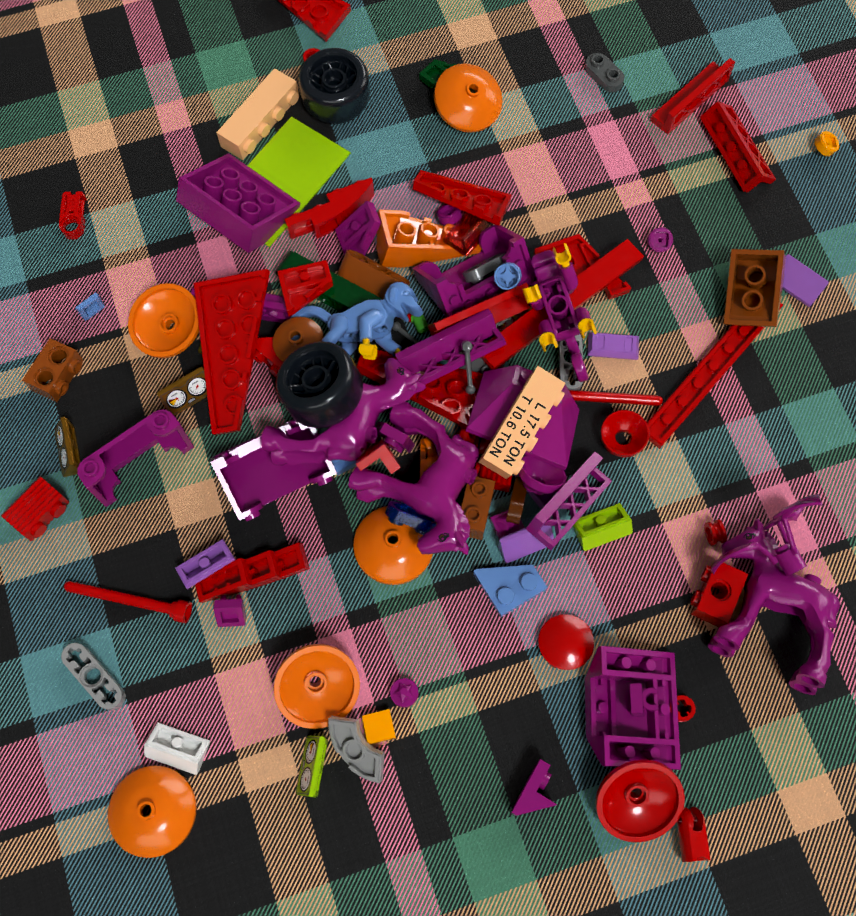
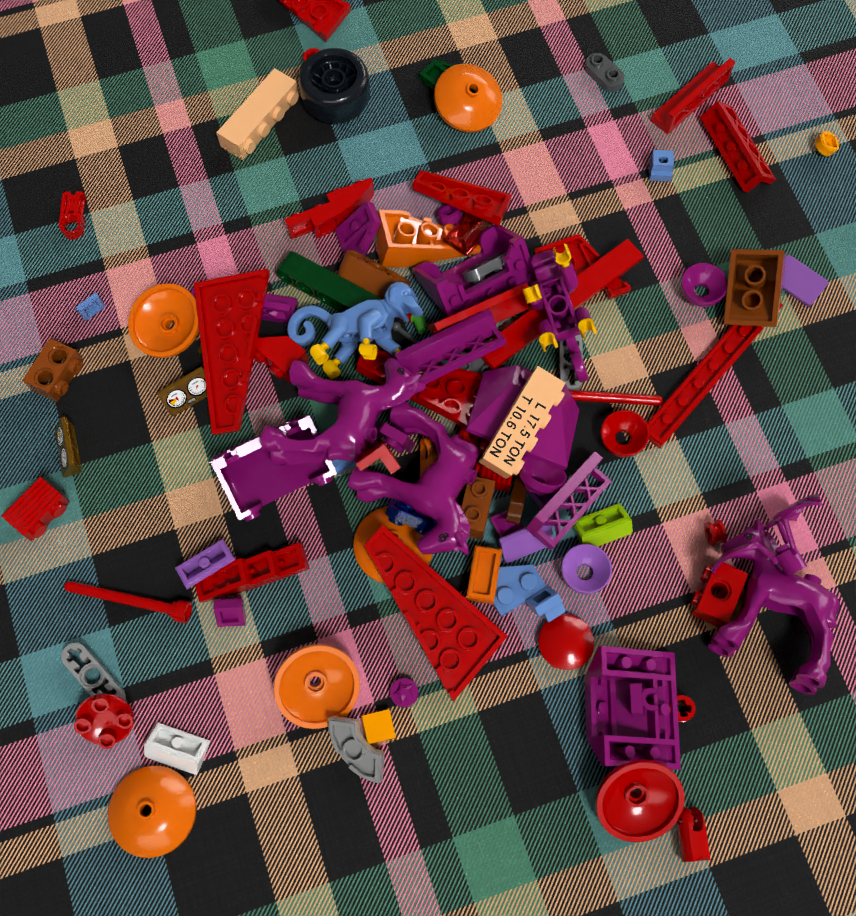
(99, 468): magenta windscreen -> none
(104, 720): none -> red dish
(236, 201): magenta slope -> none
(298, 163): lime piece -> none
(304, 284): red wing -> none
(305, 327): dark orange dish -> none
(312, 766): lime slope -> none
(319, 384): black wheel -> none
(443, 621): none -> red wing
(467, 346): dark grey hinge -> none
(484, 574): none -> orange tile
(505, 278): medium blue wheel -> none
(529, 798): magenta slope -> none
(546, 604): none -> medium blue piece
(588, 556): none -> medium lavender piece
(613, 346): medium lavender tile -> none
(660, 240): magenta tile -> none
(661, 165): none -> medium blue piece
(708, 277): none -> magenta piece

